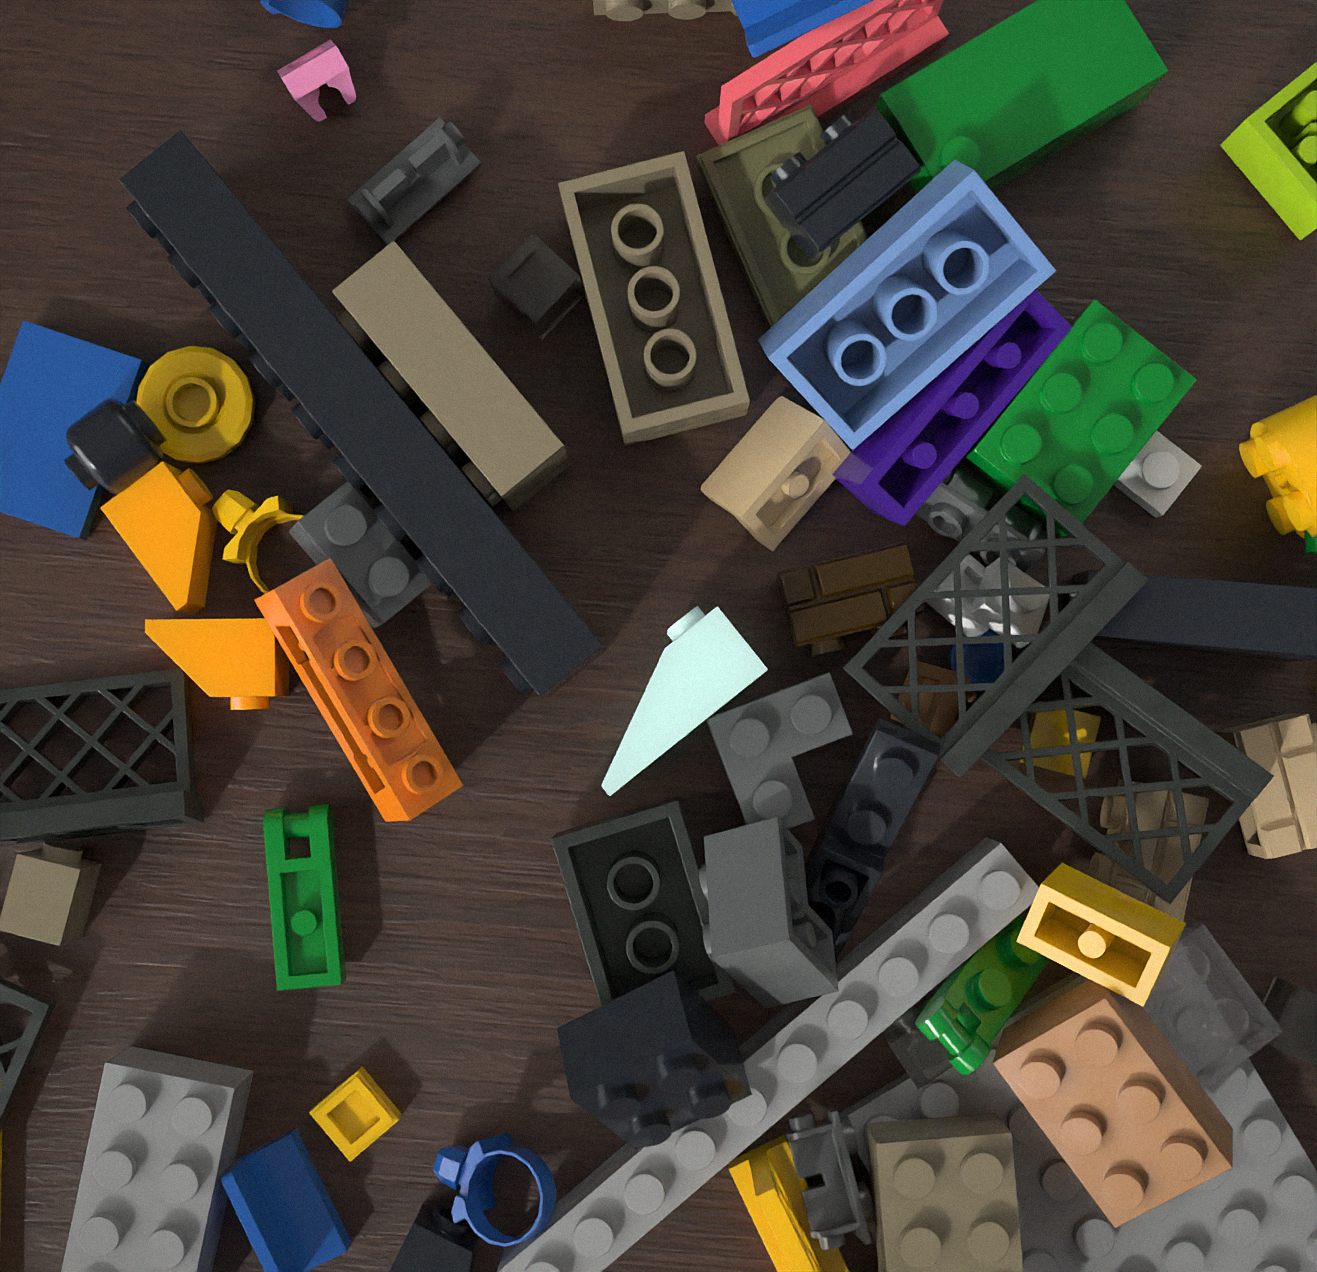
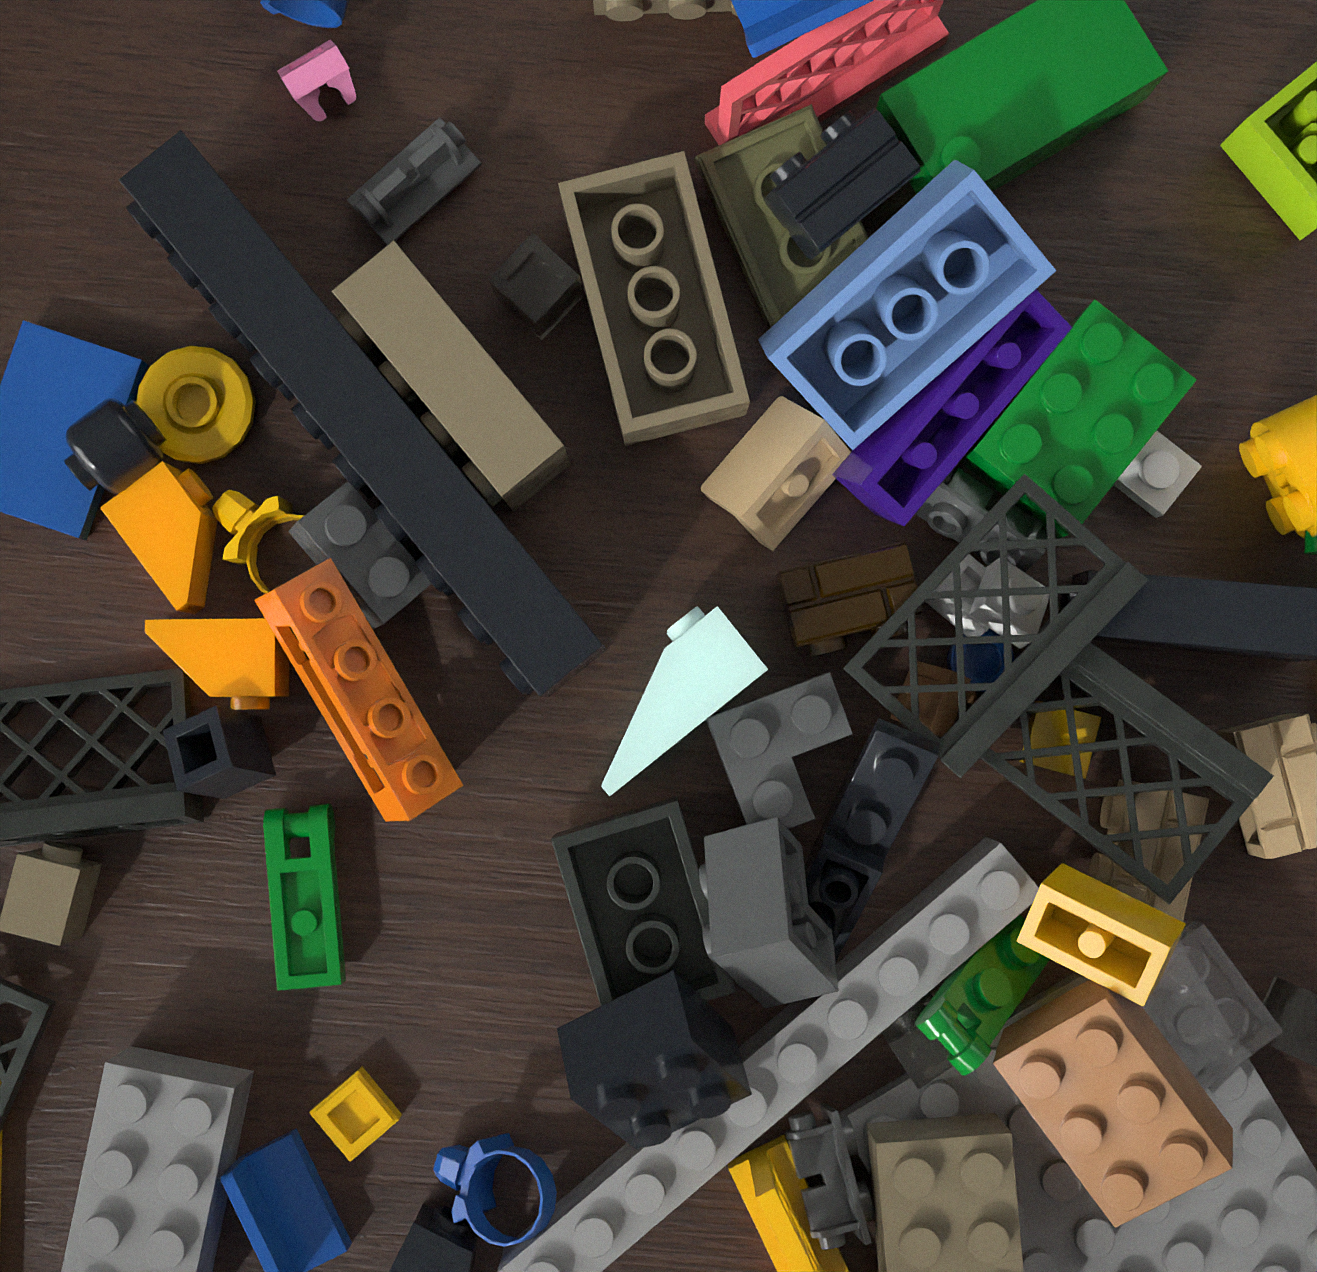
(219, 752): none -> black brick

